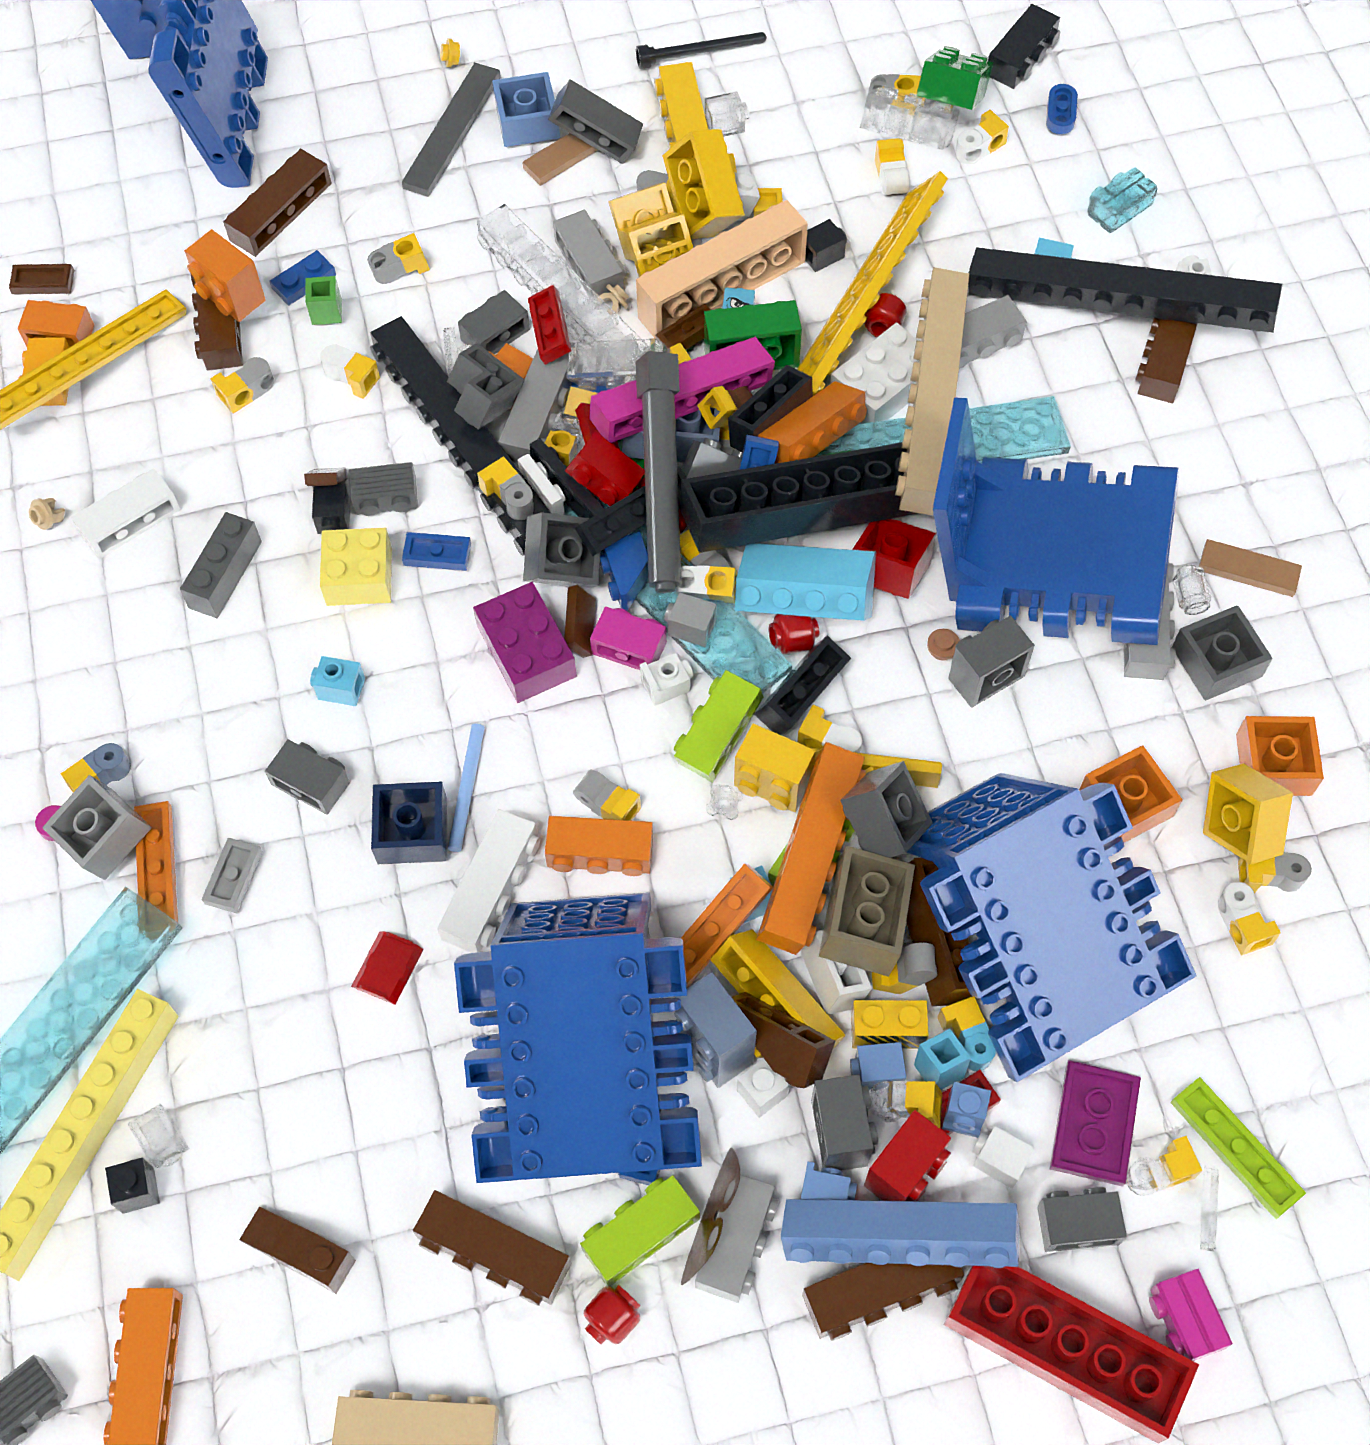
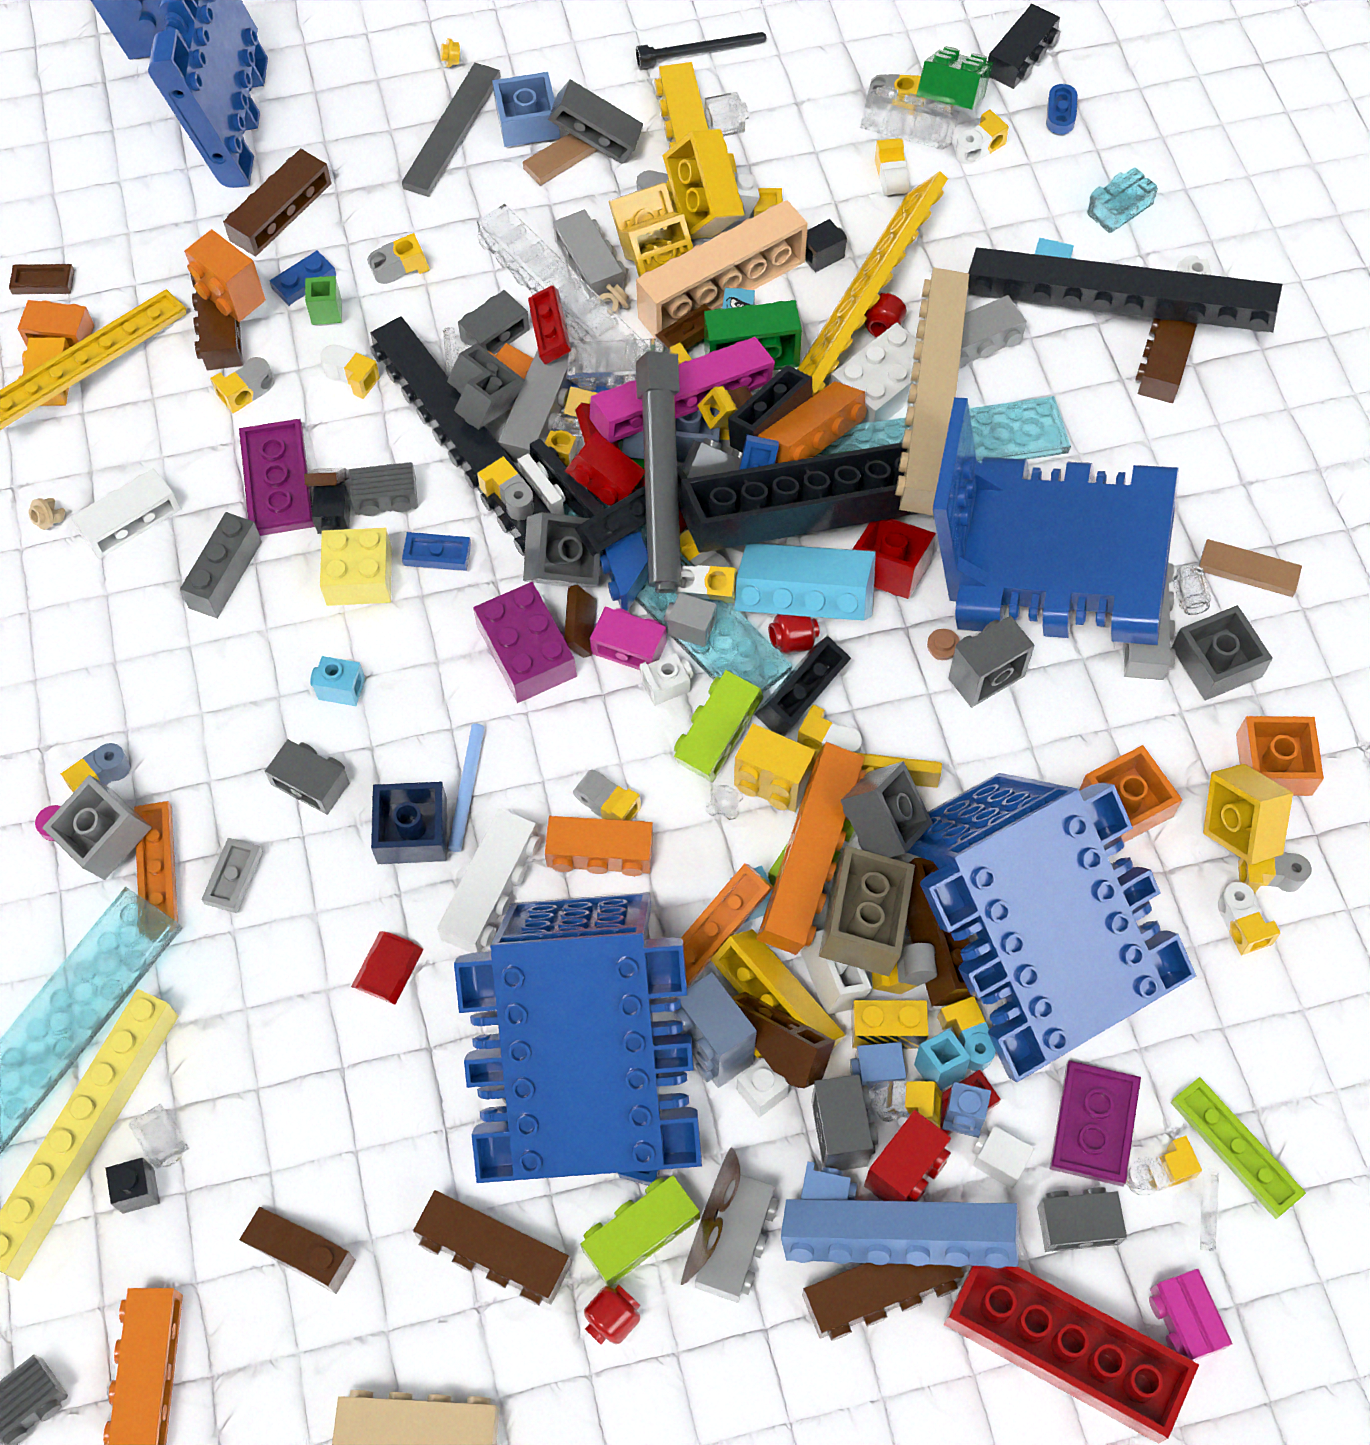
(274, 477): none -> magenta tile

